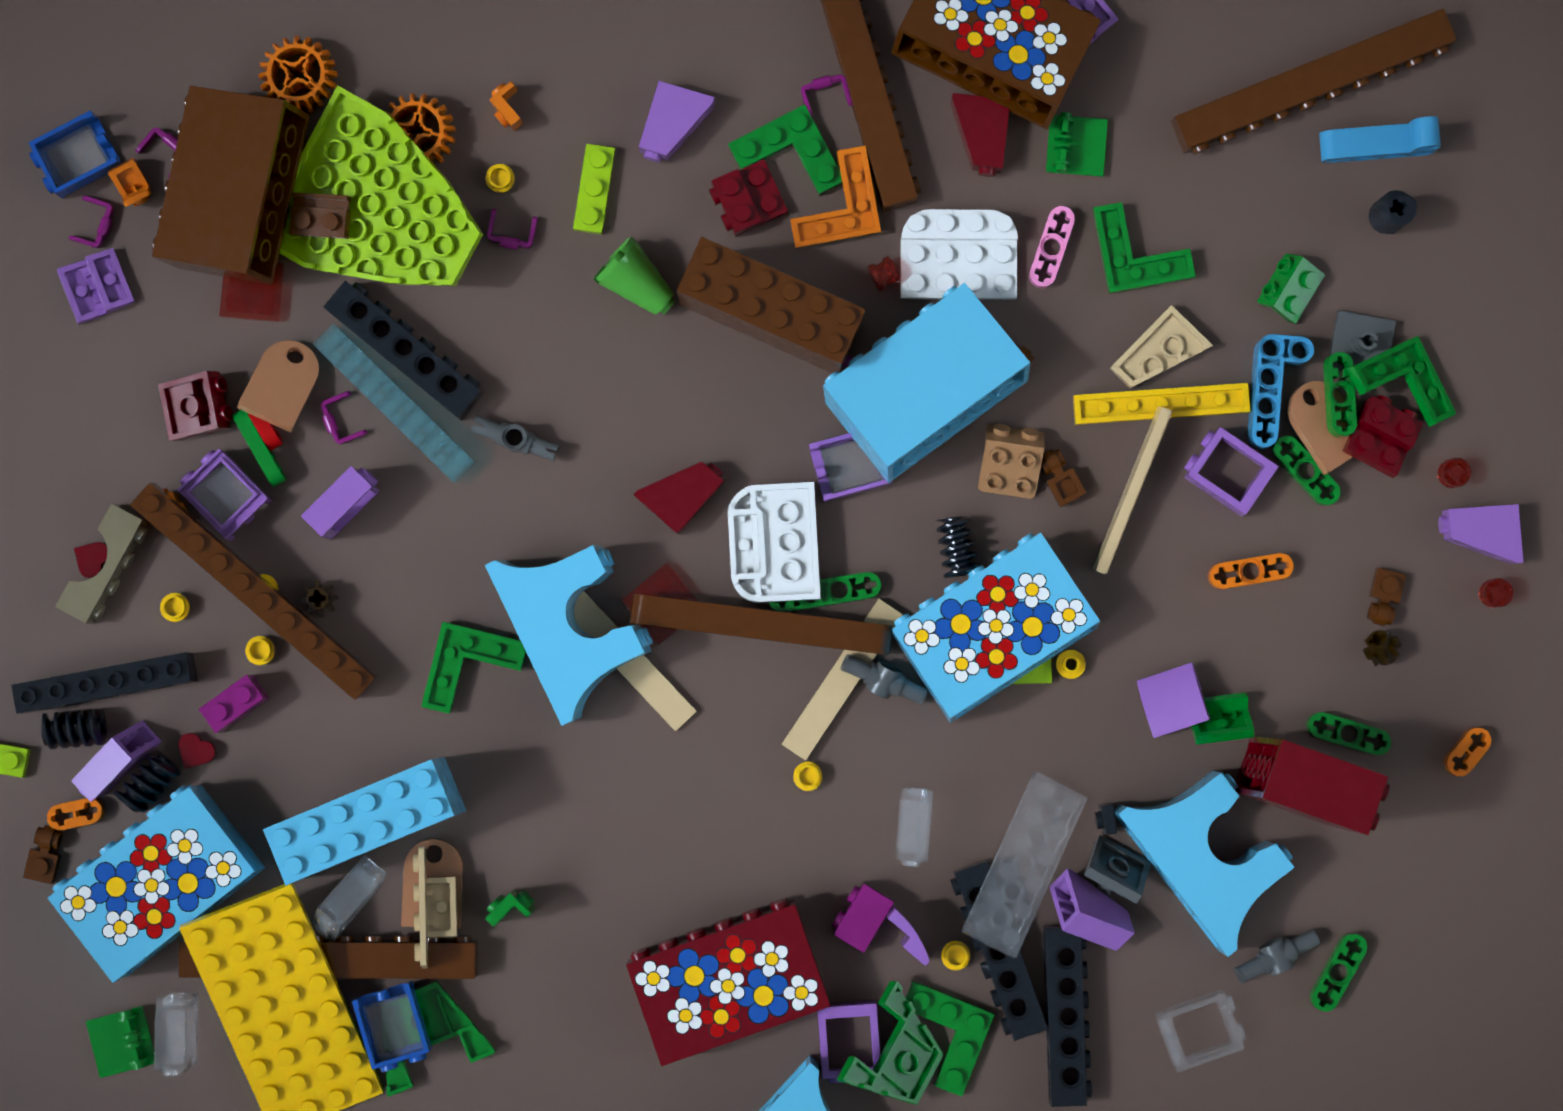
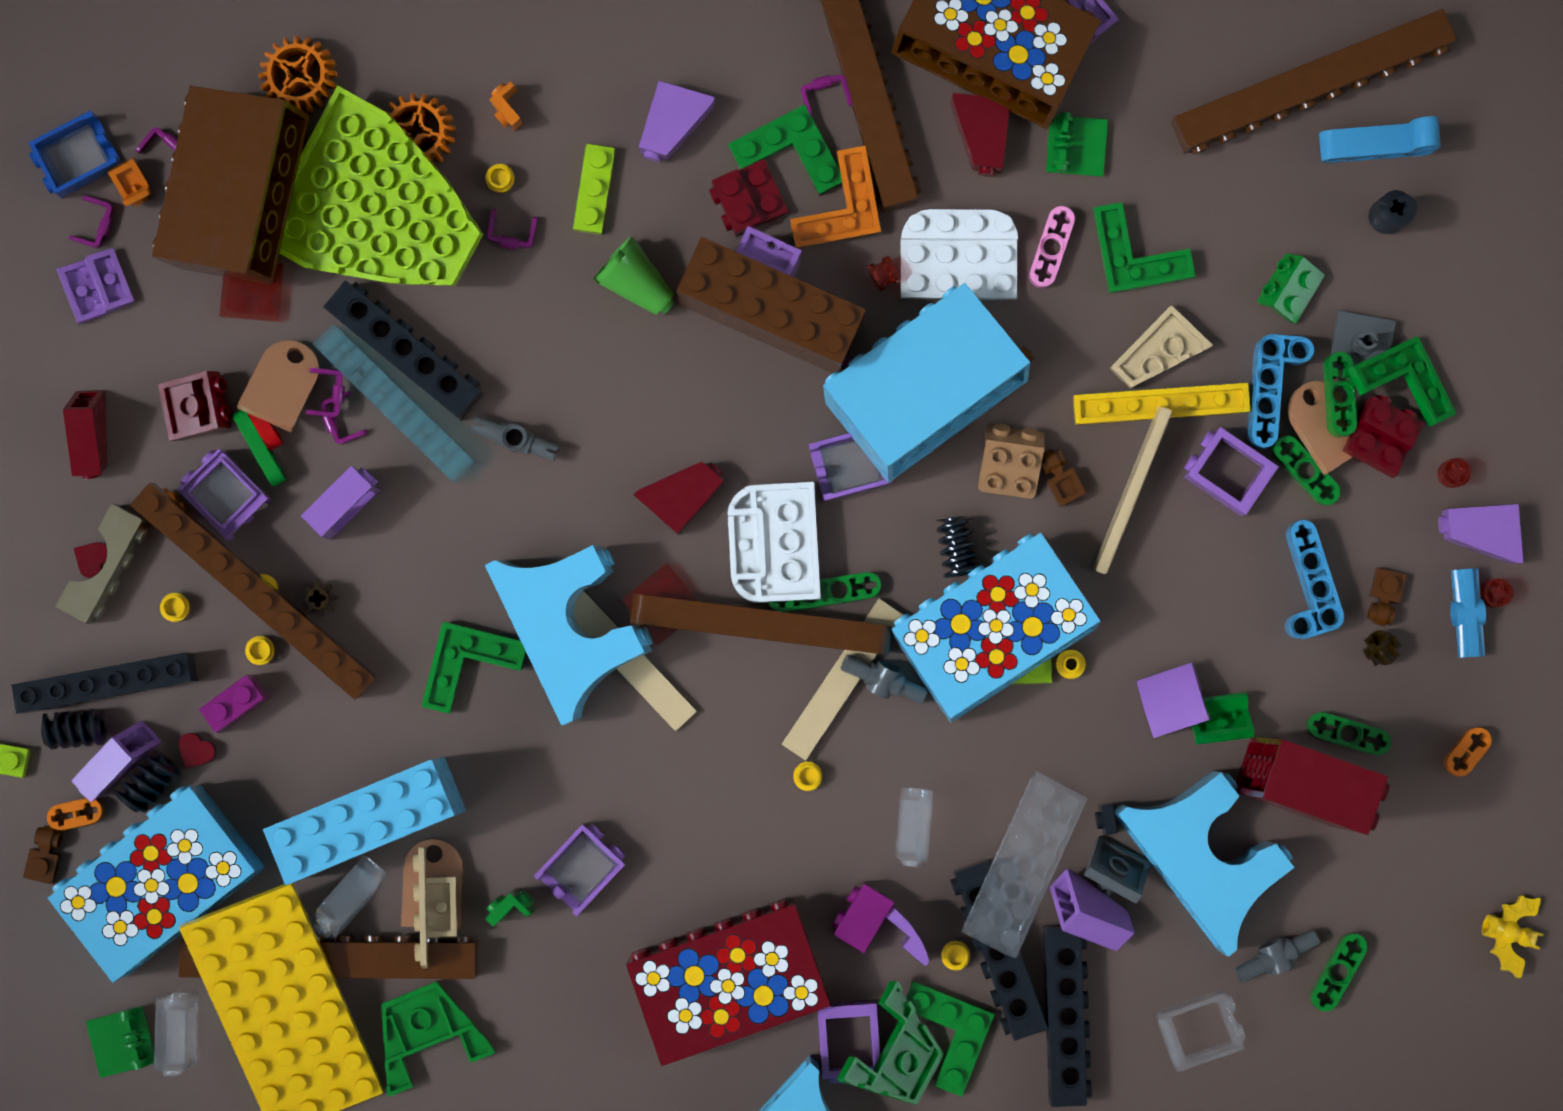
(86, 433): none -> dark red slope
(320, 215): reddish brown plate -> none
(338, 393): none -> magenta piece
(392, 1026): window -> none
(581, 867): none -> window
(782, 257): none -> medium lavender window
(1272, 575): orange beam -> none
(1308, 578): none -> dark azure beam
(1468, 613): none -> dark azure piece
(1507, 931): none -> yellow animal

